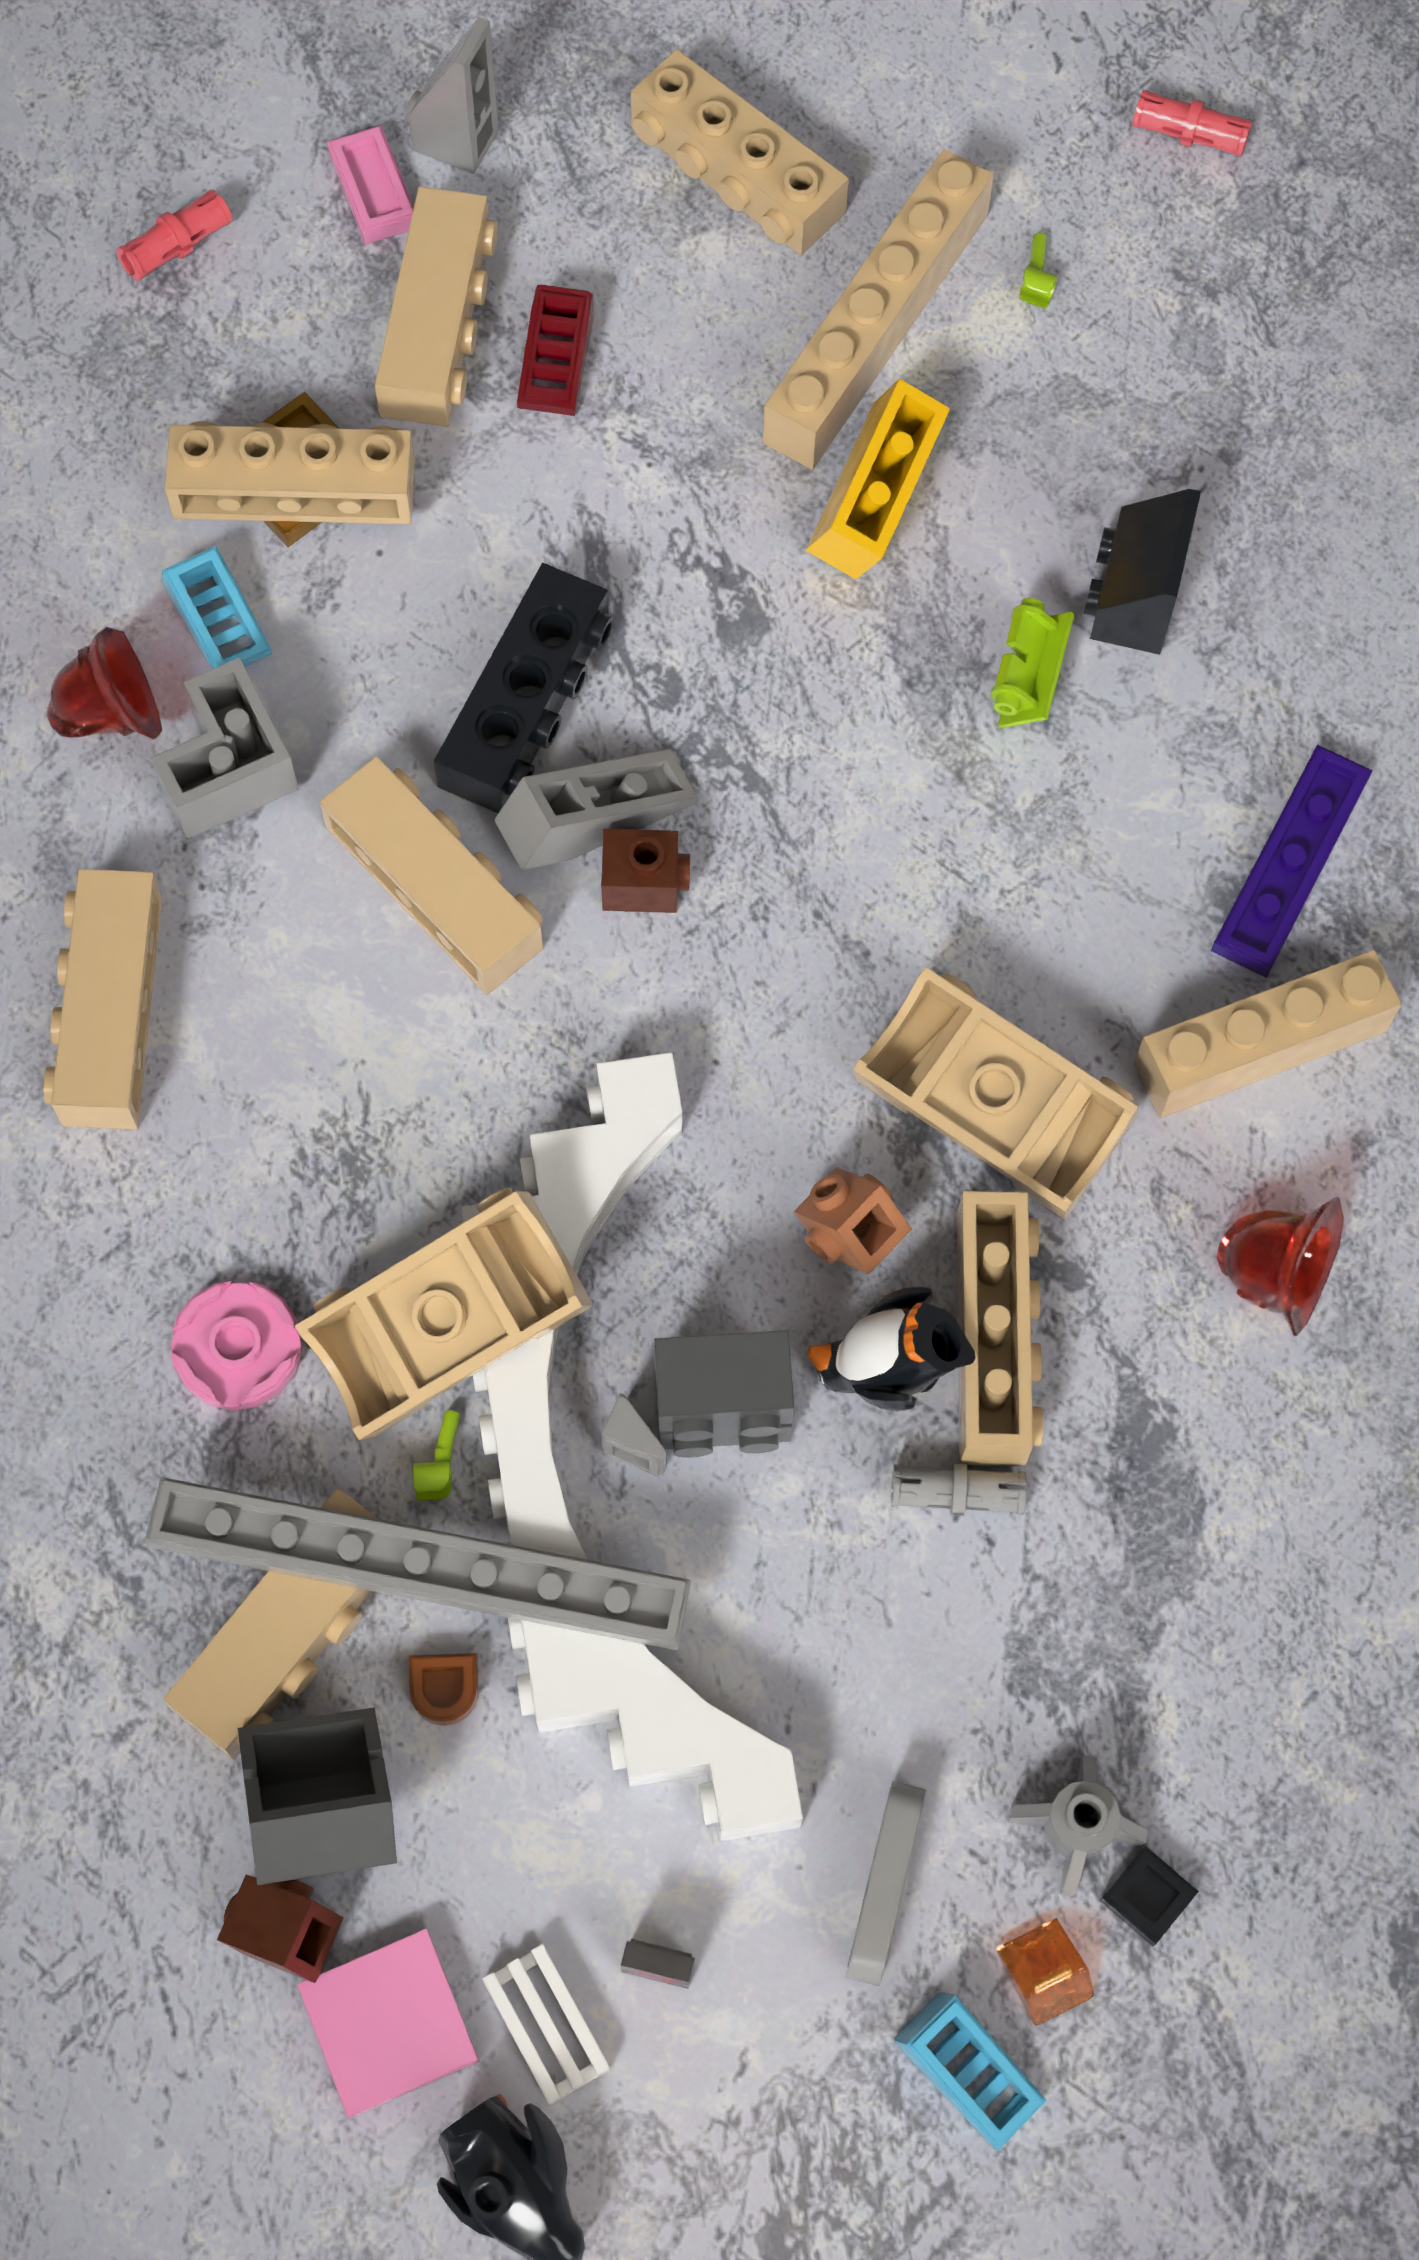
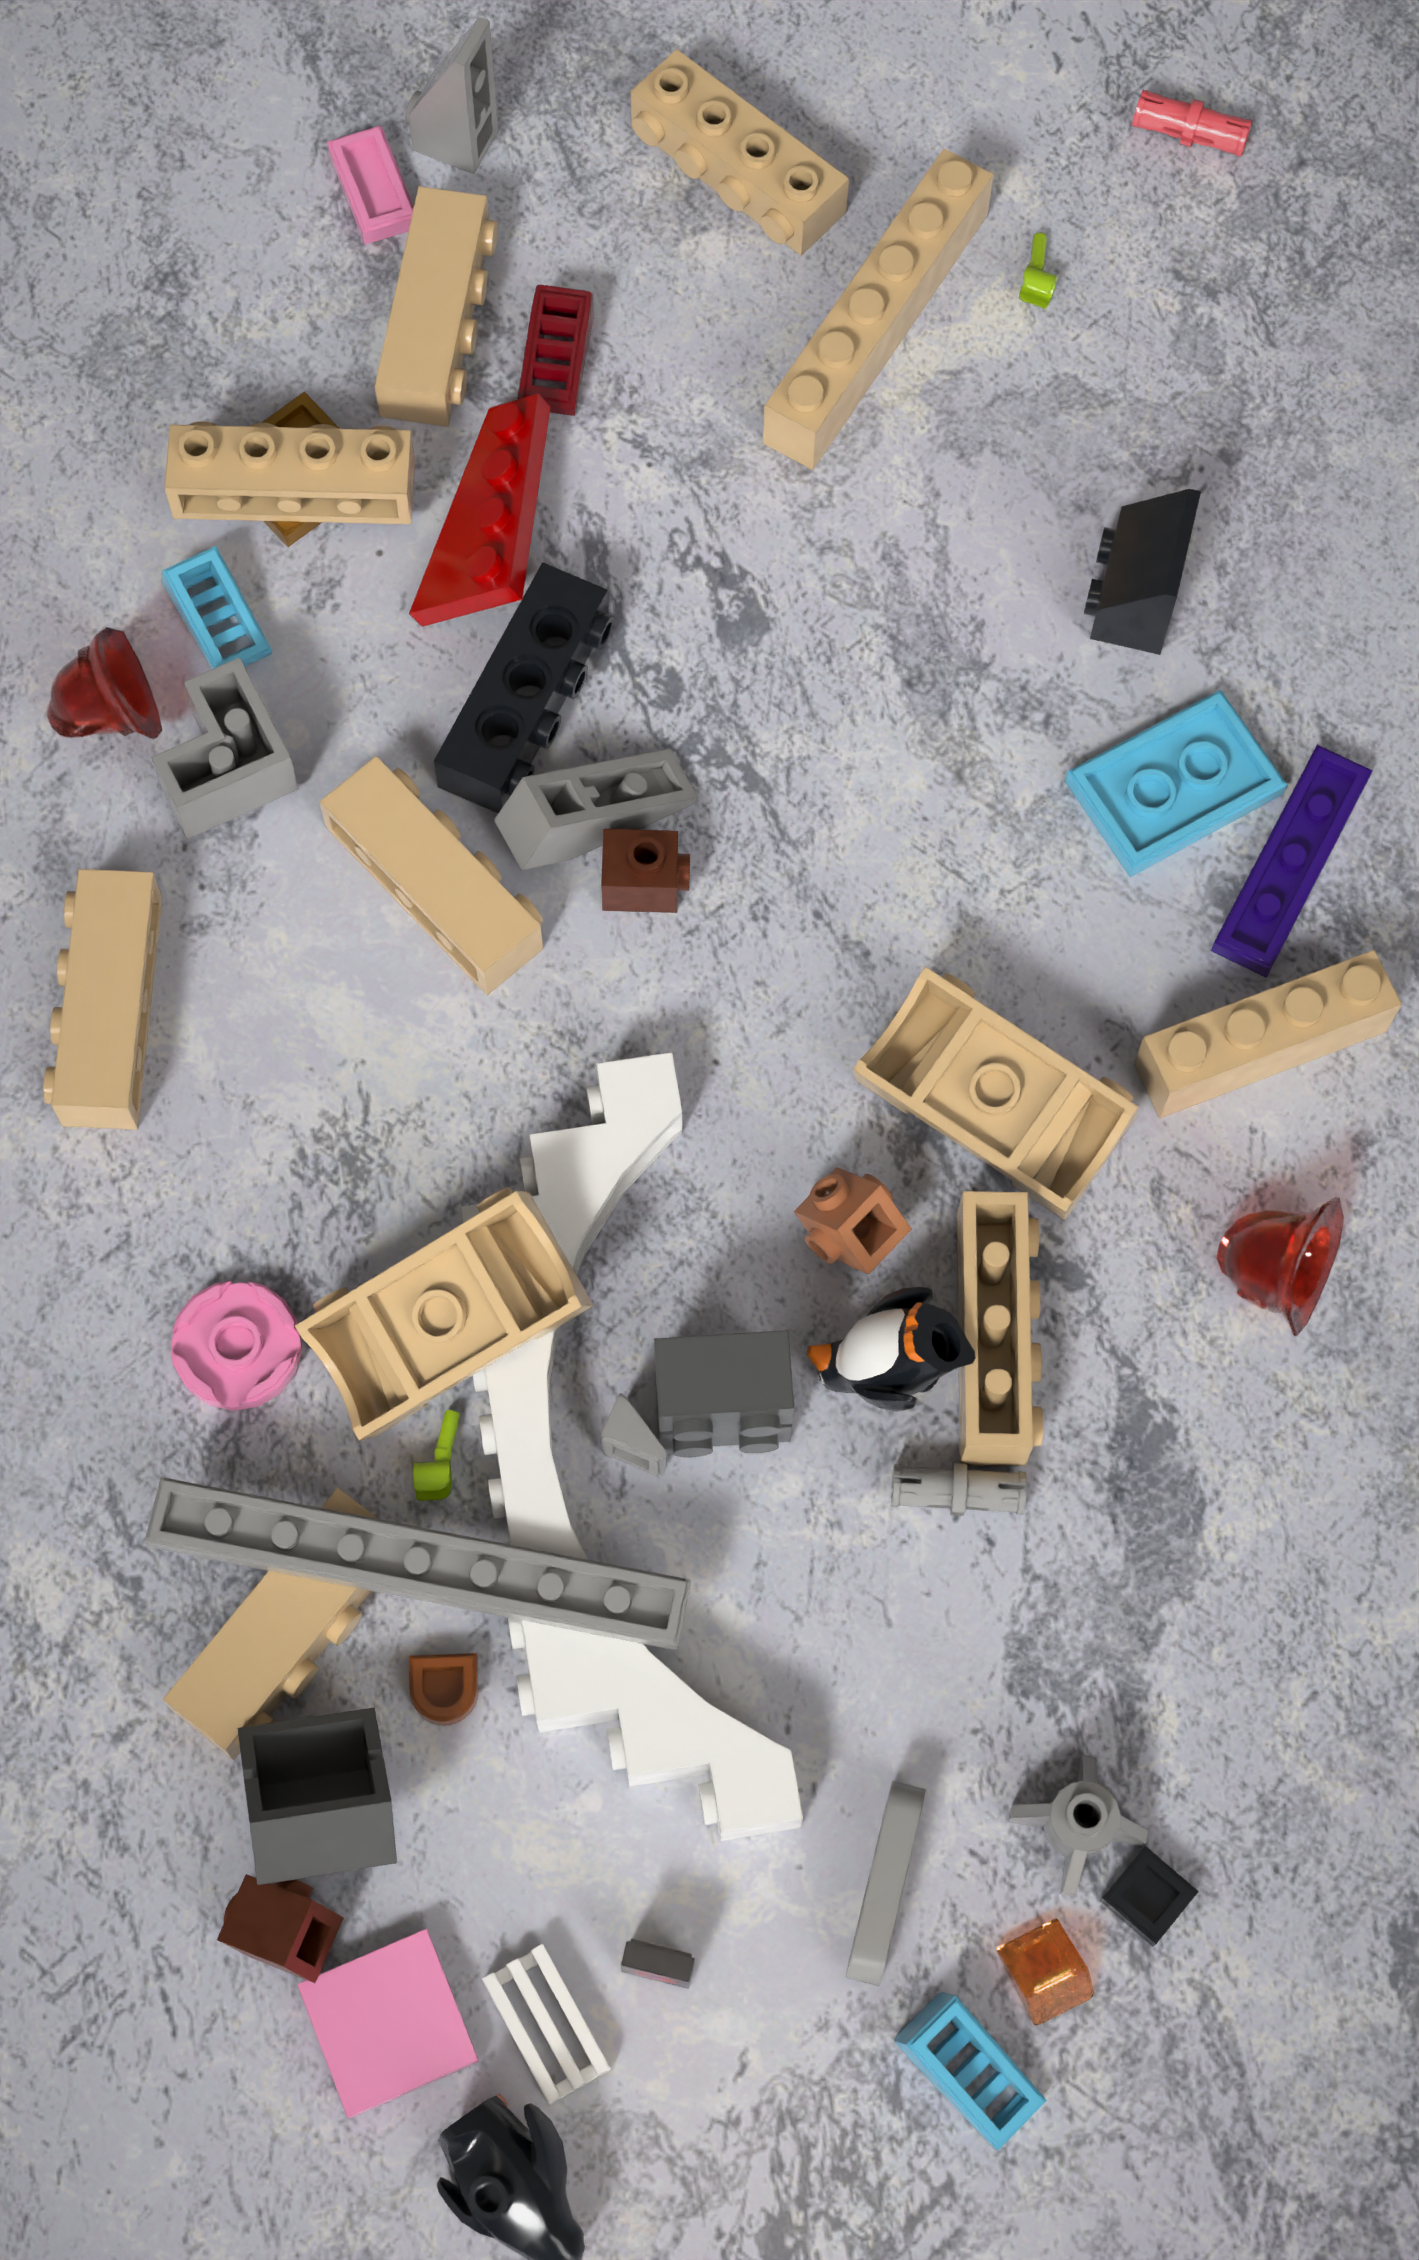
(174, 235): coral pin -> none
(491, 520): none -> red wing
(877, 479): yellow brick -> none
(1030, 677): lime hinge -> none
(1175, 783): none -> medium azure tile

